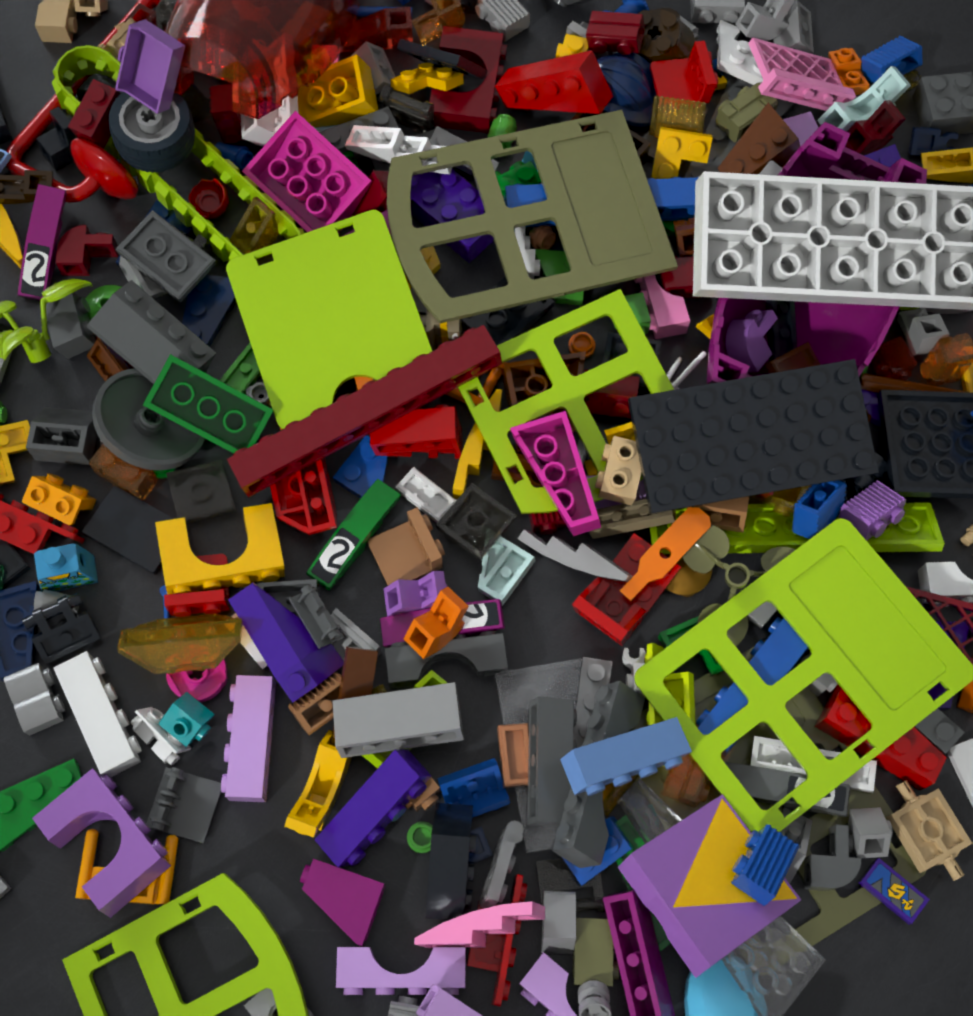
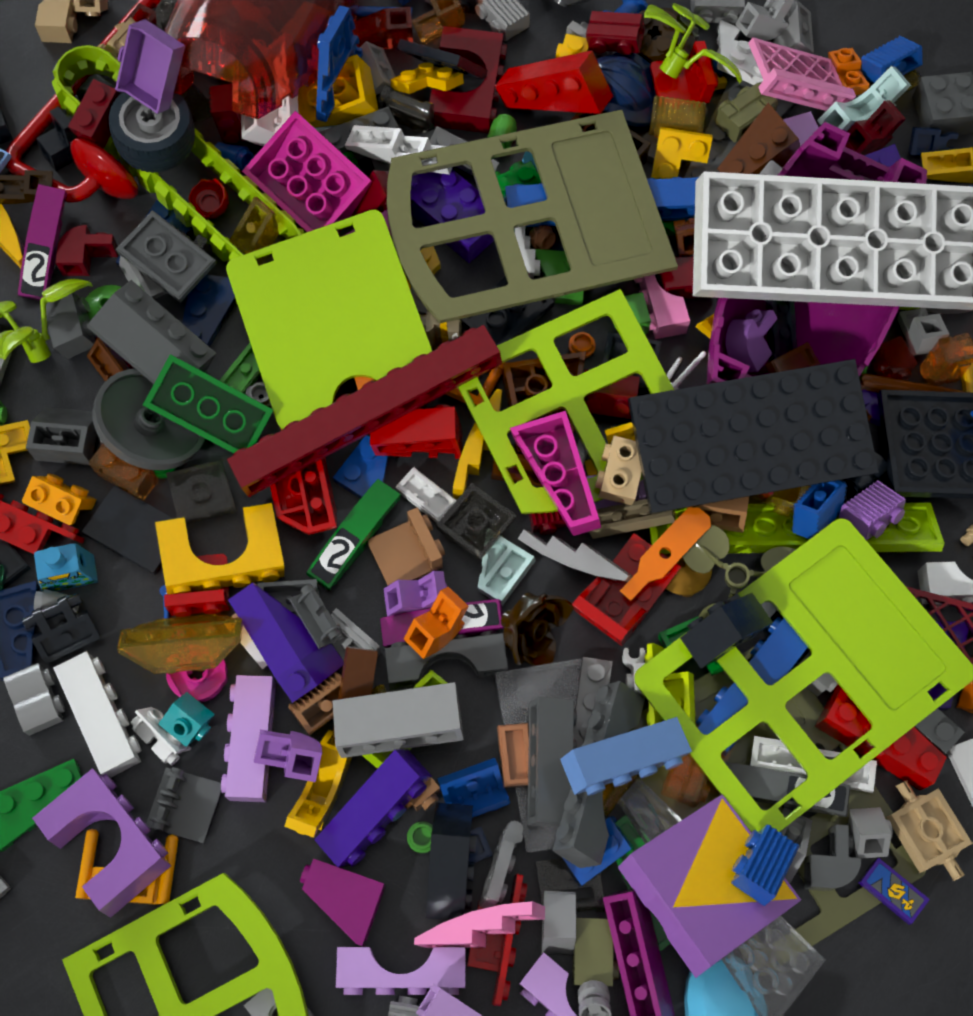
(294, 752): none -> medium lavender brick
(334, 49): none -> blue wing
(530, 626): none -> dark brown brick
(676, 57): none -> lime plant
(725, 628): none -> black brick

